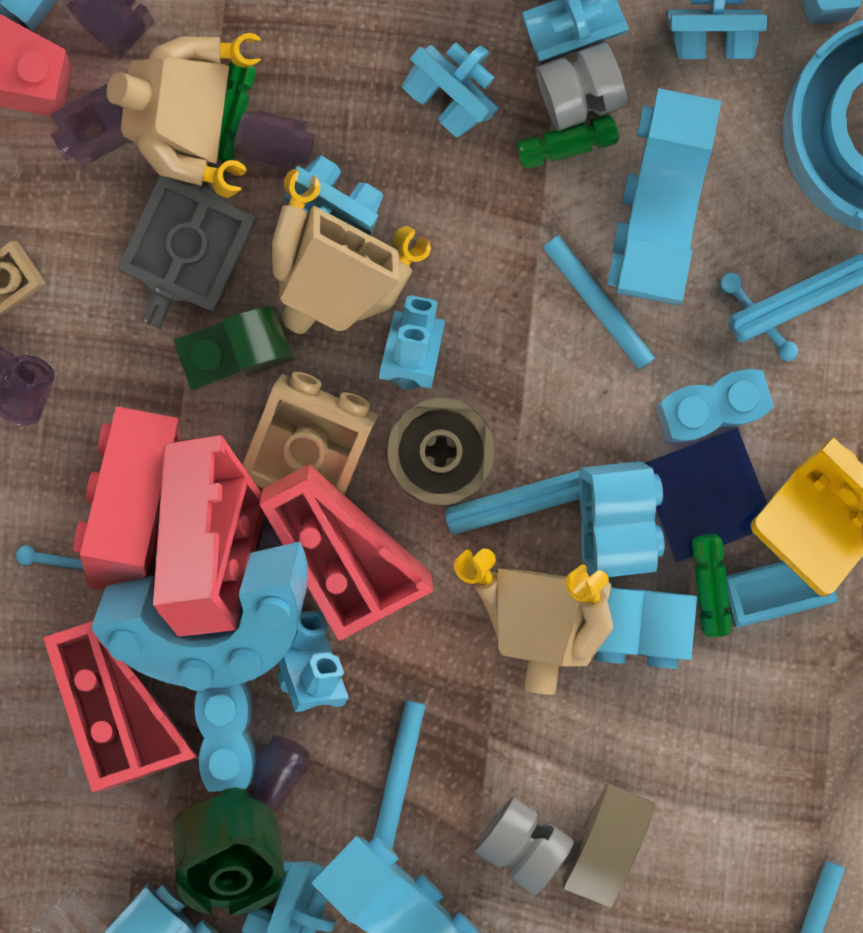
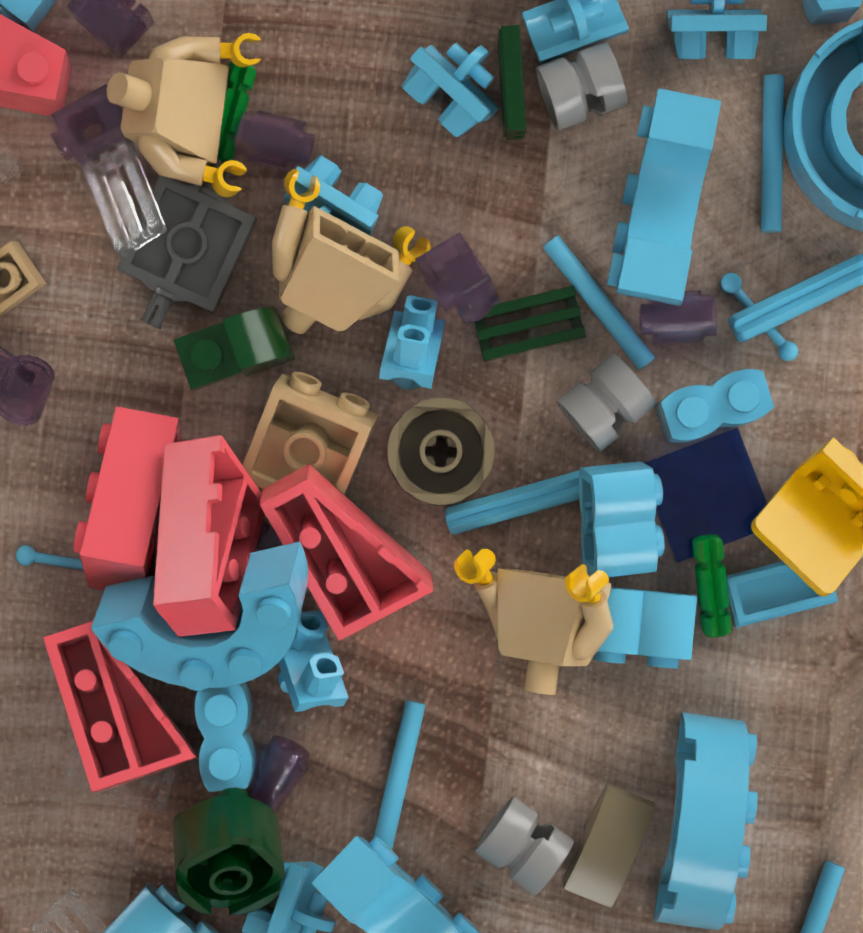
(109, 166): none -> clear tile
(458, 279): none -> clear purple brick
(511, 82): none -> dark green tile
(567, 142): green axle -> none
(571, 313): none -> dark green tile
(606, 402): none -> light grey wheel
(679, 324): none -> clear purple brick
(708, 823): none -> medium azure brick
(772, 153): none -> medium azure bar

